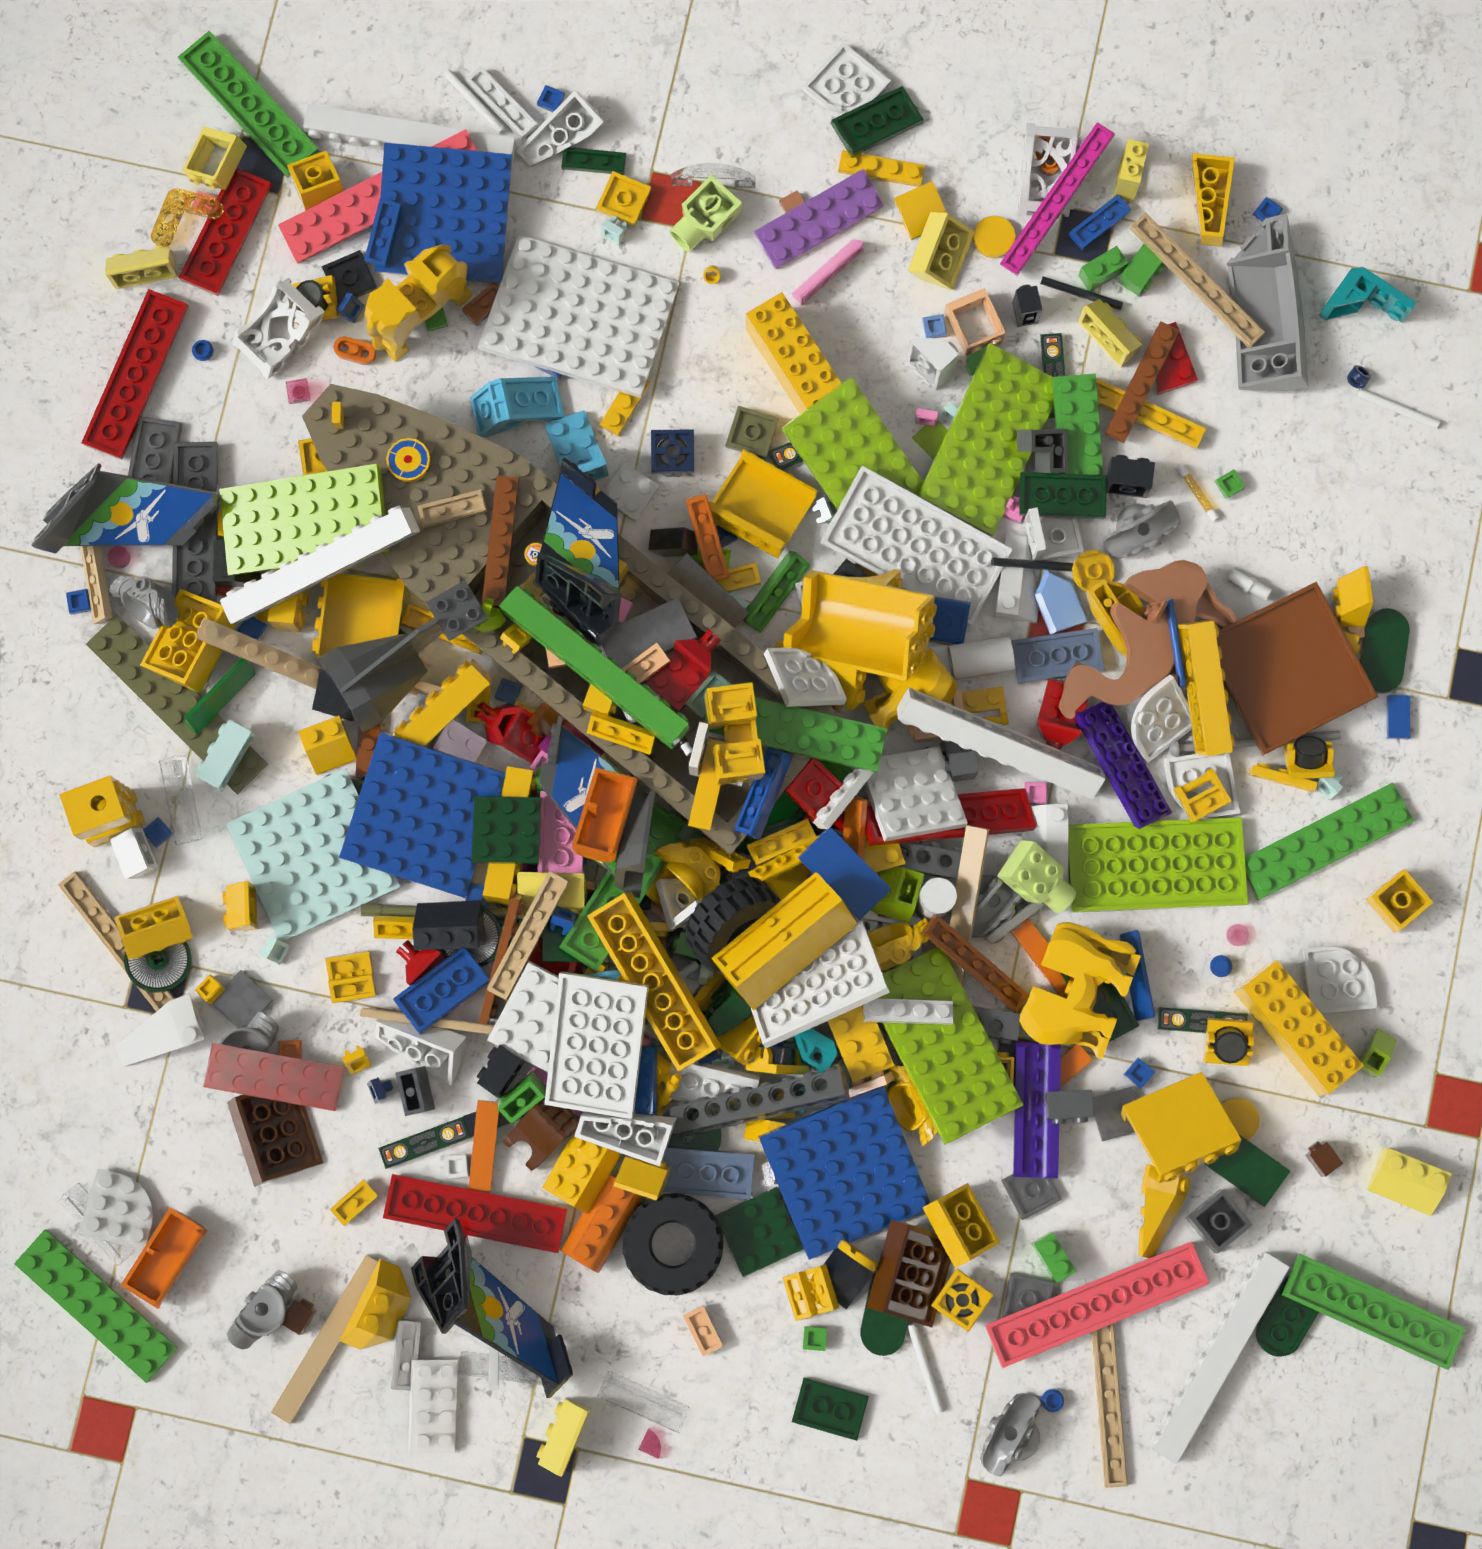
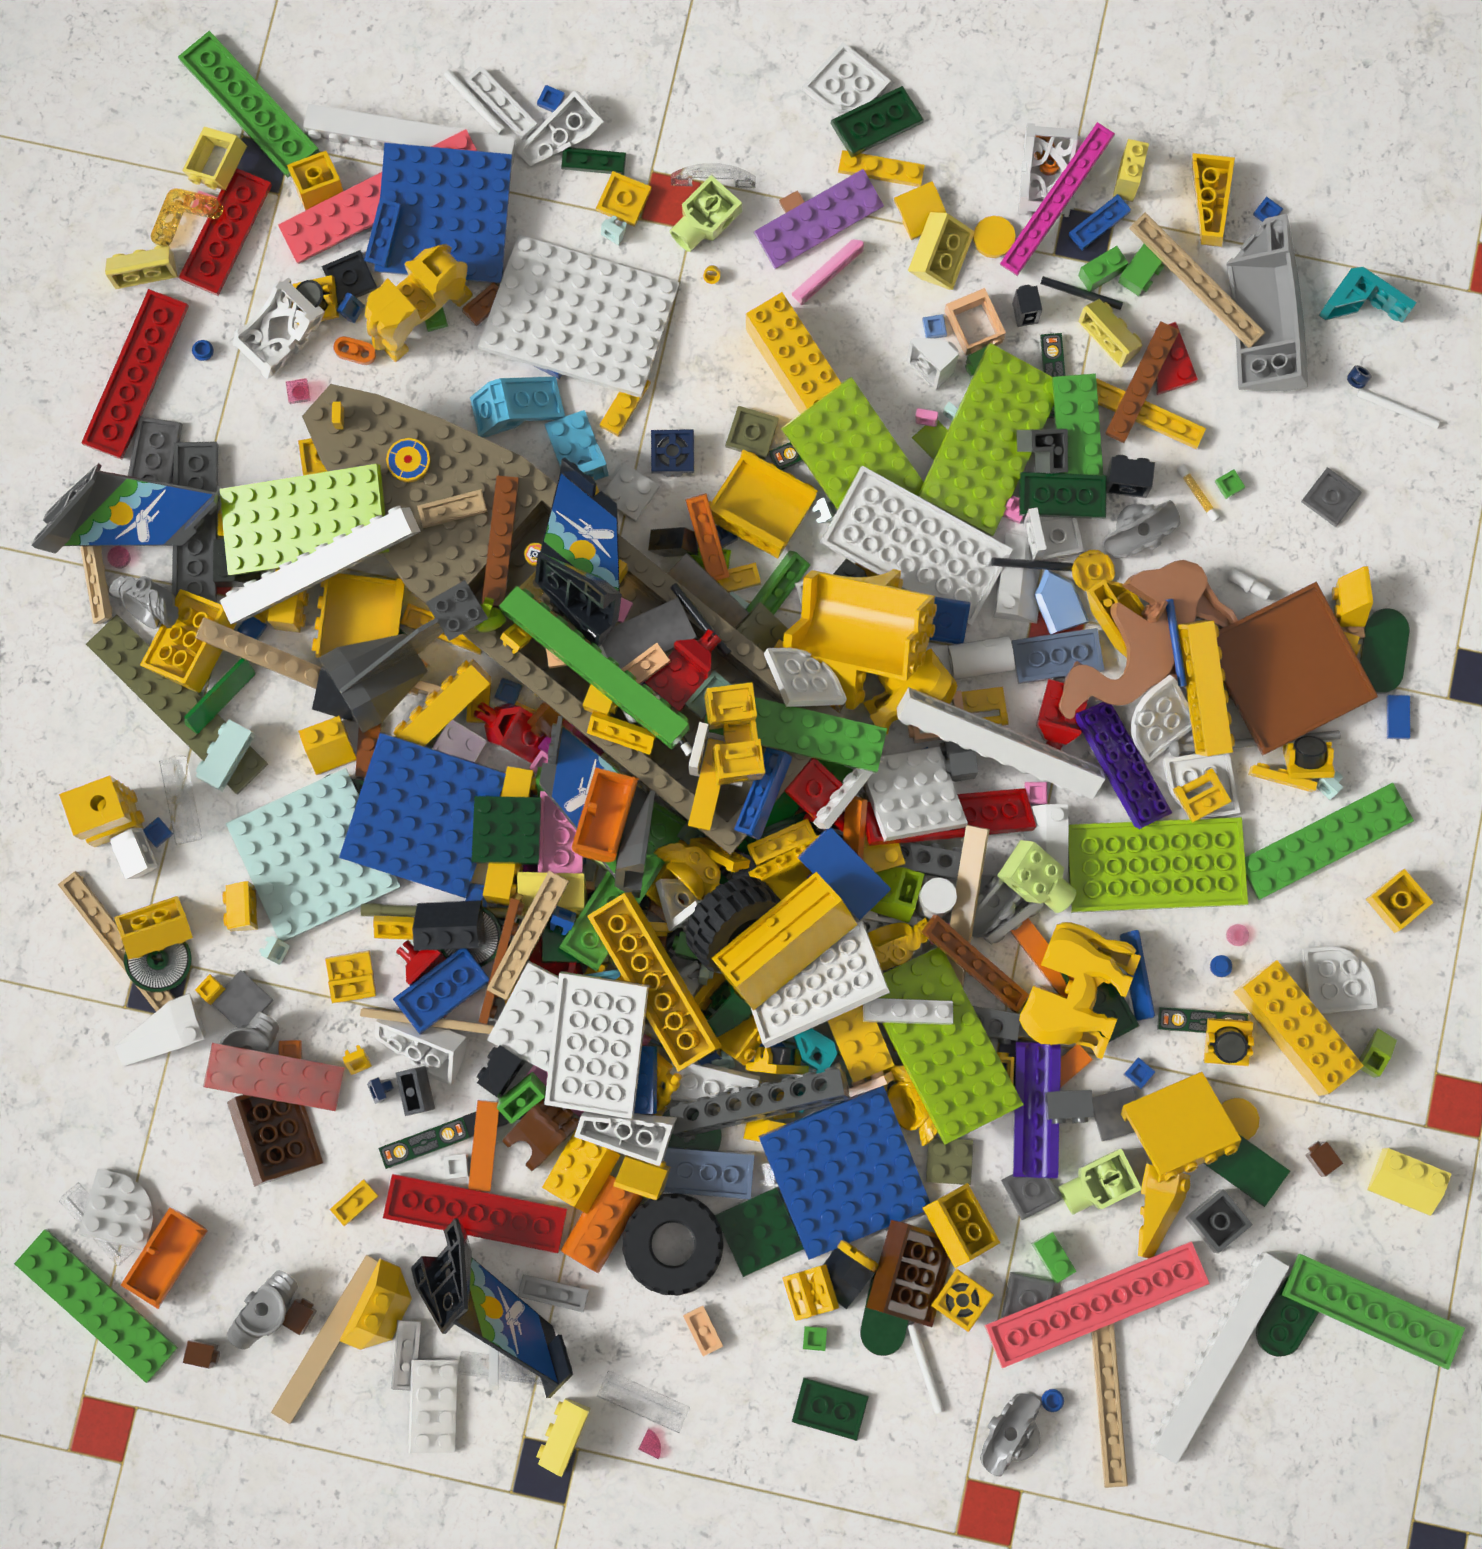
(78, 601): blue tile -> none
(201, 1354): none -> reddish brown brick
(553, 1293): none -> light grey plate
(696, 614): none -> black bar
(762, 628): none -> olive plate
(949, 1162): none -> olive plate
(1100, 1183): none -> yellowish green brick
(1331, 497): none -> flat silver tile

